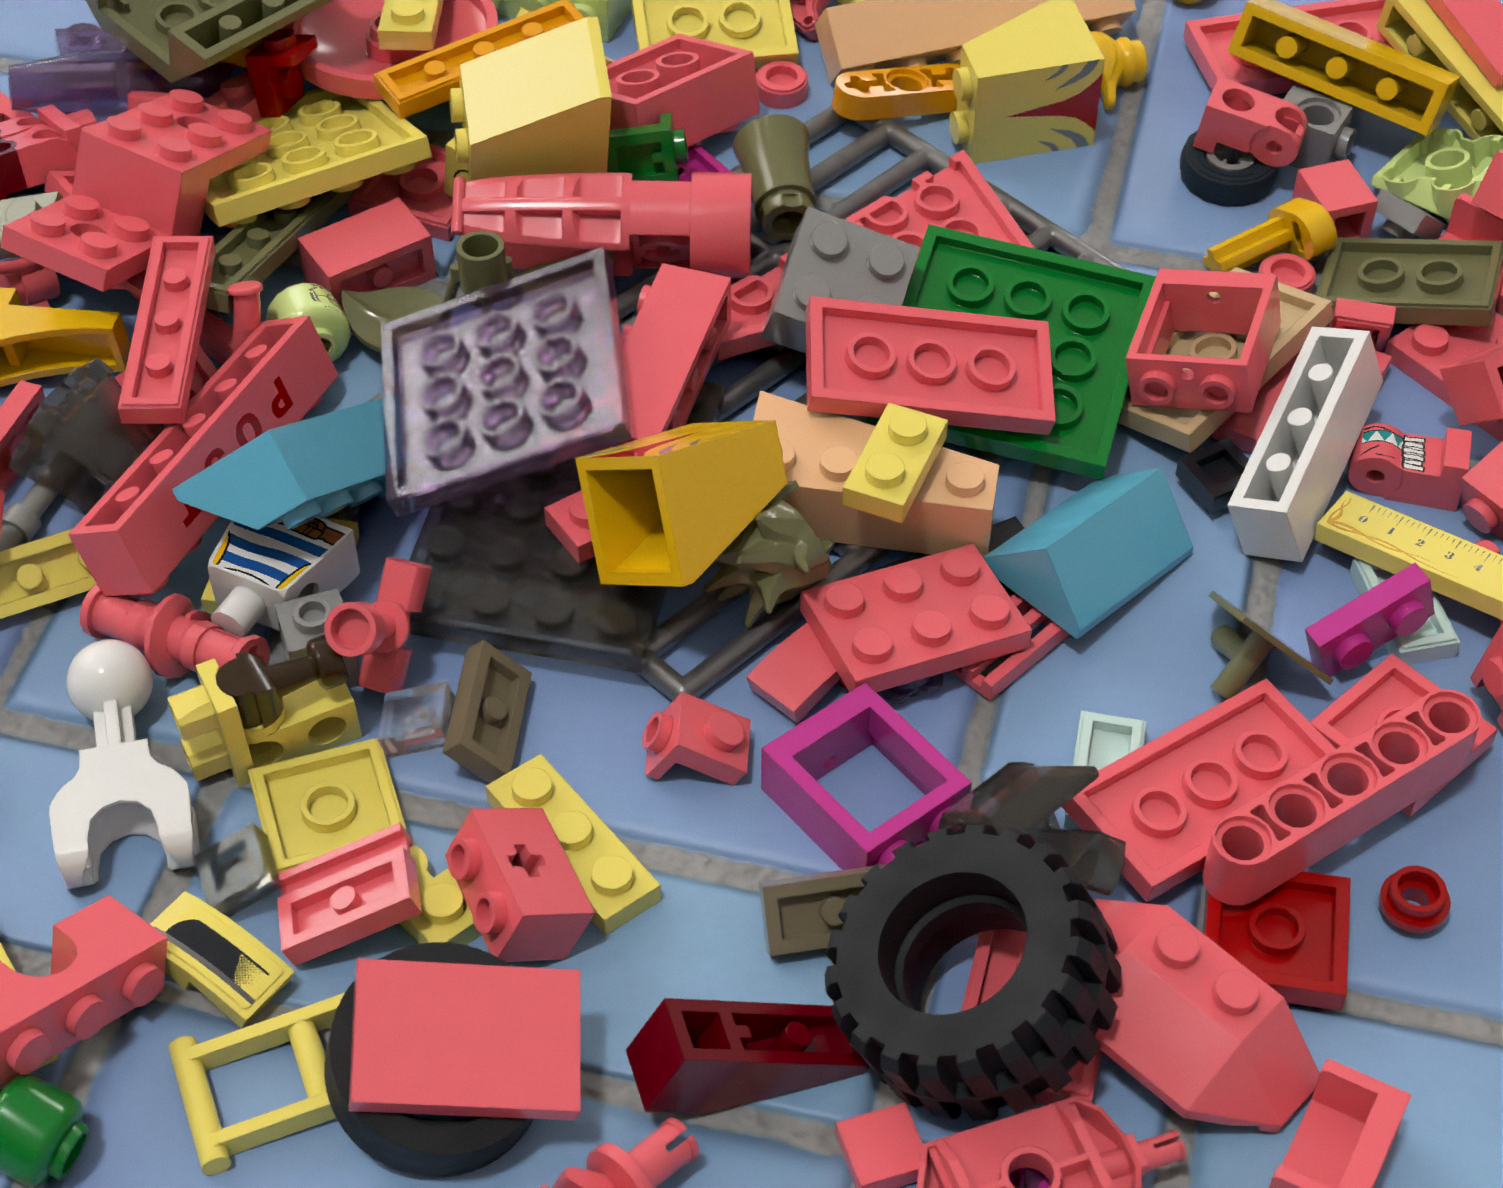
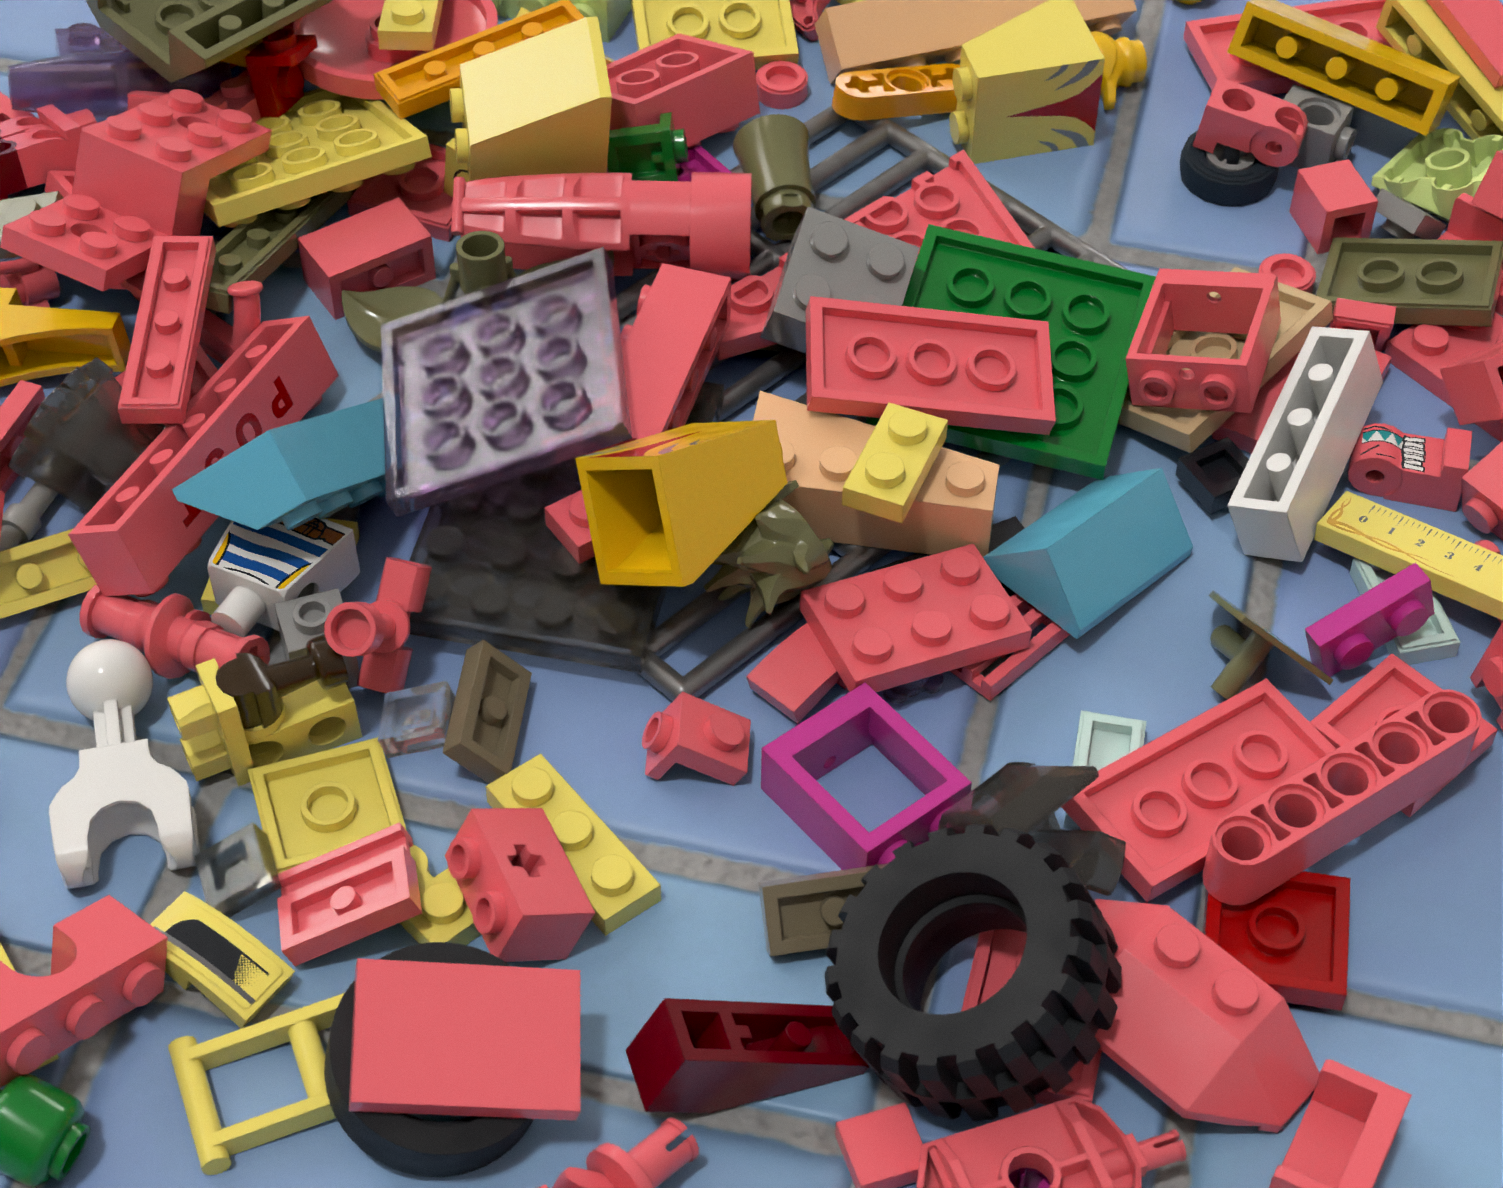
(323, 309): yellowish green head -> none
(1292, 227): yellow piece -> none
(1416, 885): red plate -> none

